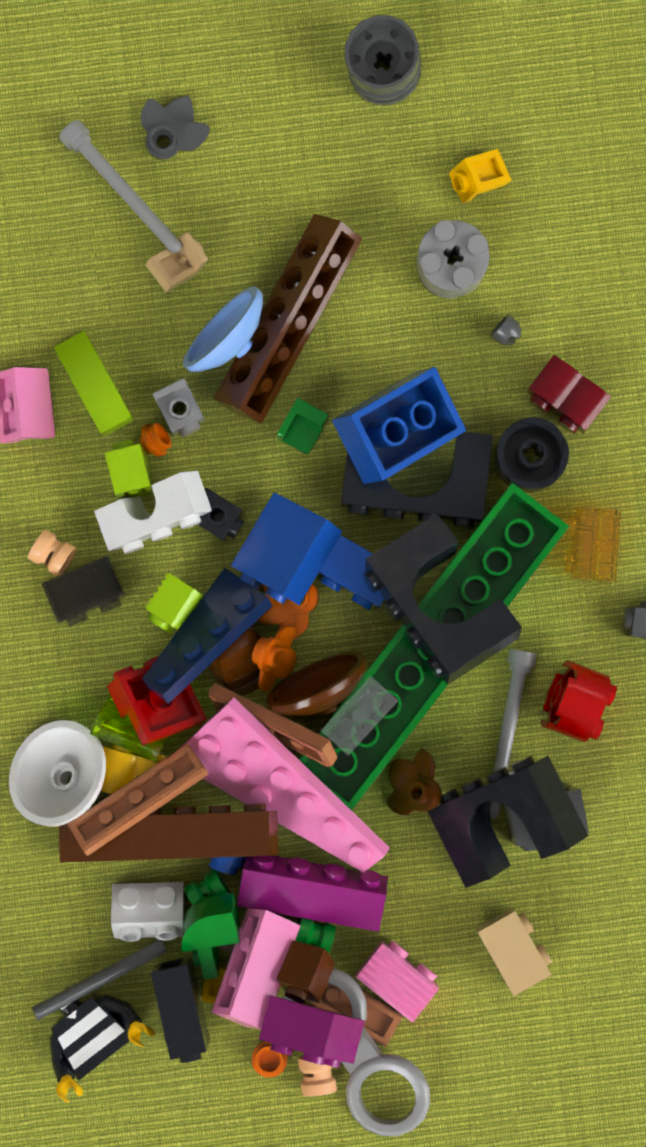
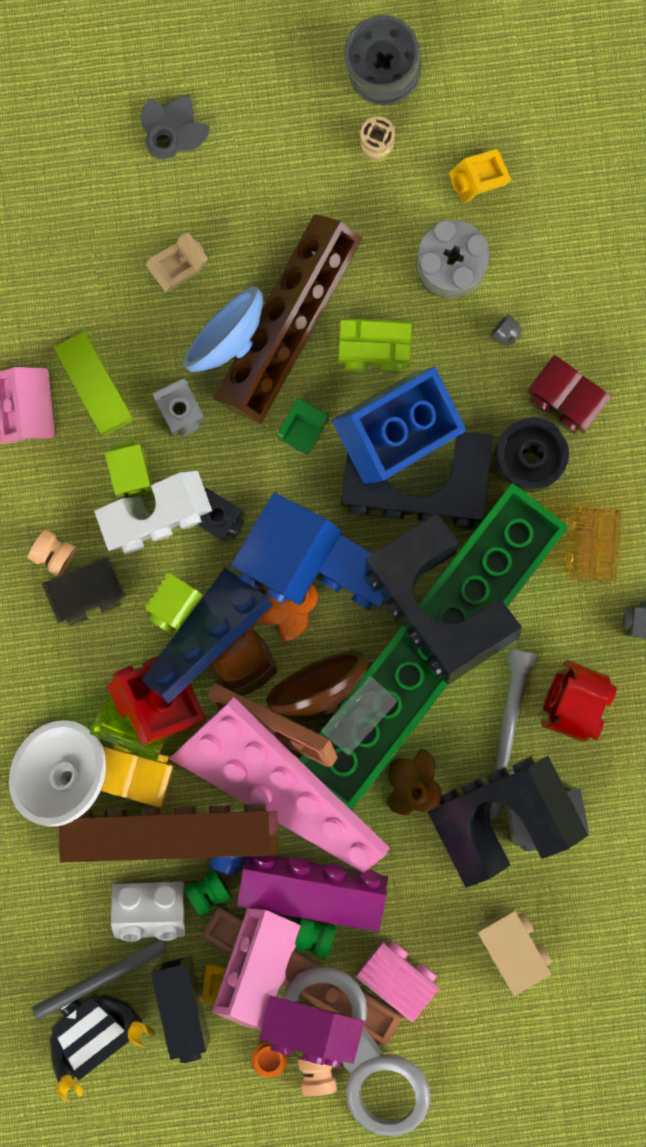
(76, 137): light grey piece -> none
(137, 799): nougat tile -> none
(155, 439): orange plate -> none
(210, 924): green brick -> none
(275, 657): orange plate -> none
(305, 972): reddish brown brick -> none
(374, 143): none -> tan wheel
(374, 344): none -> lime brick

